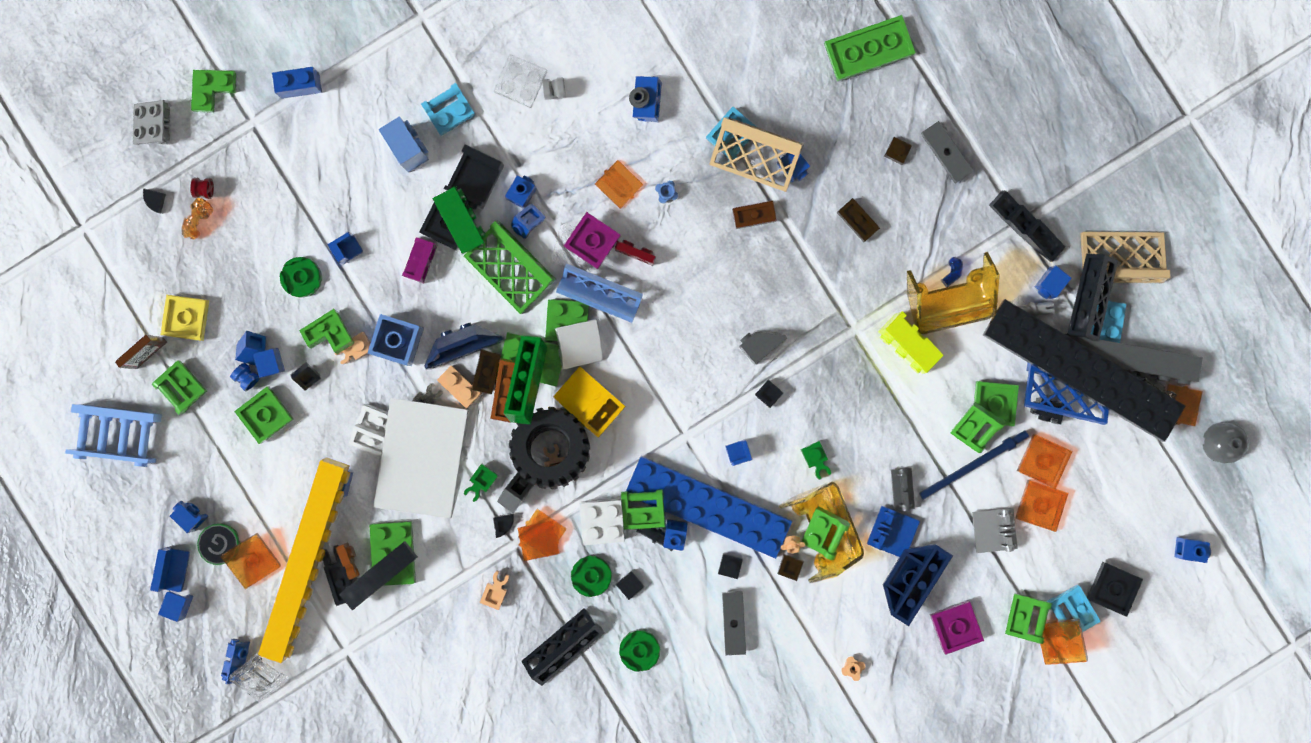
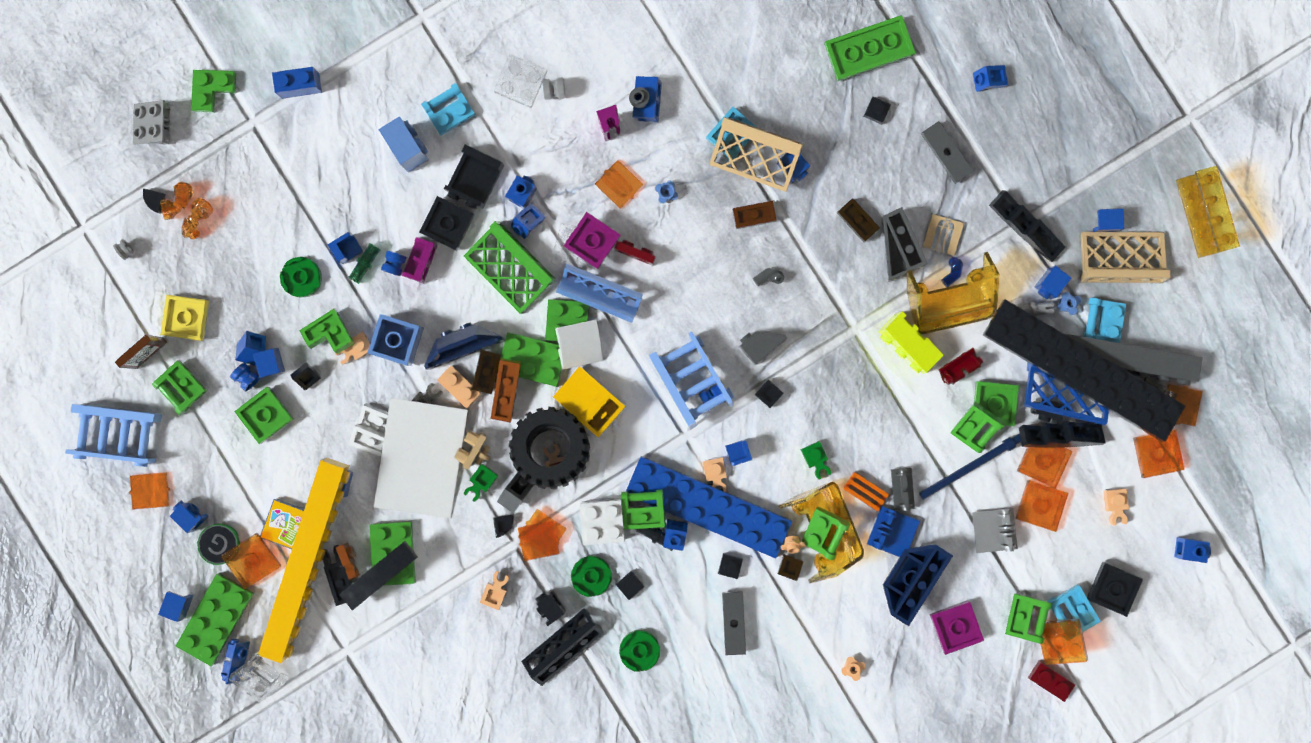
(123, 249): none -> light grey bush
(149, 491): none -> clear orange piece
(170, 570): blue panel -> none
(183, 193): none -> clear orange arm
(202, 188): dark red wheel -> none
(214, 619): none -> bright green plate
(282, 523): none -> tile
(364, 263): none -> clear green pin
(393, 263): none -> blue wheel
(459, 219): green brick -> none
(476, 441): none -> tan hips
(525, 380): green brick -> none
(549, 607): none -> black brick
(608, 119): none -> magenta hinge
(681, 397): none -> light blue fence
(710, 394): none -> blue wheel
(715, 471): none -> light nougat plate
(769, 275): none -> dark grey arm
(877, 110): none -> black plate
(880, 501): none -> orange tile
(897, 150): dark brown plate -> none
(901, 245): none -> dark grey wedge
(942, 235): none -> piece
(954, 370): none -> dark red hinge
(990, 77): none -> blue bracket
(1051, 681): none -> dark red plate
(1060, 436): none -> black slope
(1063, 303): none -> medium blue plate
(1090, 296): black fence -> none
(1110, 220): none -> blue panel
(1116, 501): none -> light nougat plate
(1157, 456): none -> clear orange plate
(1207, 212): none -> clear yellow fence
(1225, 442): dark grey cylinder -> none

